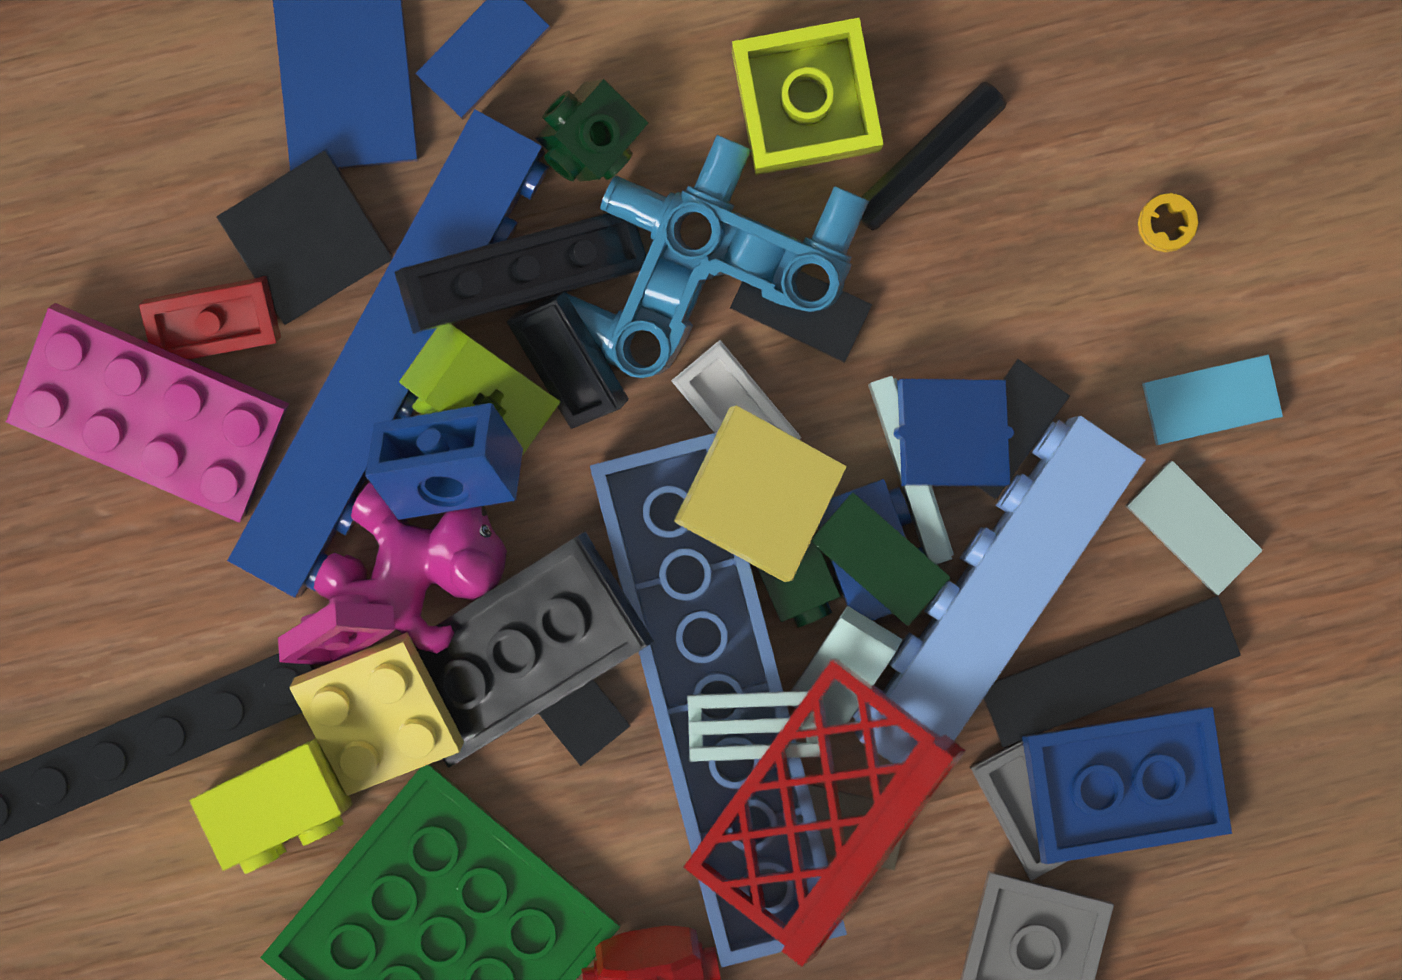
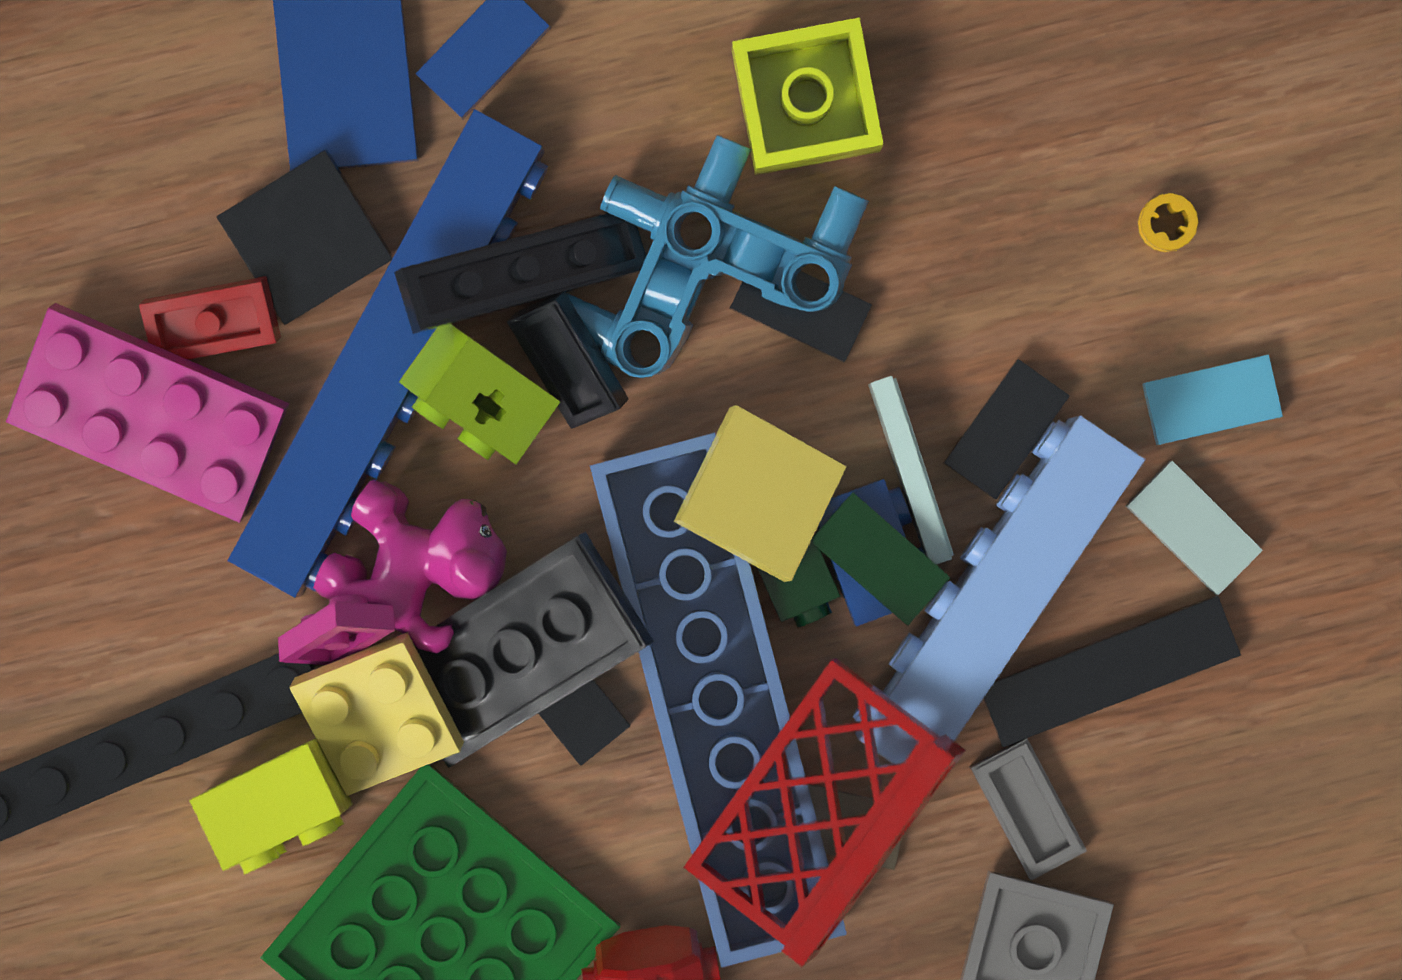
(444, 461): blue brick -> none
(590, 132): dark green brick -> none
(719, 382): white tile -> none
(750, 751): light aqua tile -> none
(862, 648): light aqua tile -> none
(931, 154): black axle -> none
(953, 432): blue piece -> none
(1126, 785): blue plate -> none

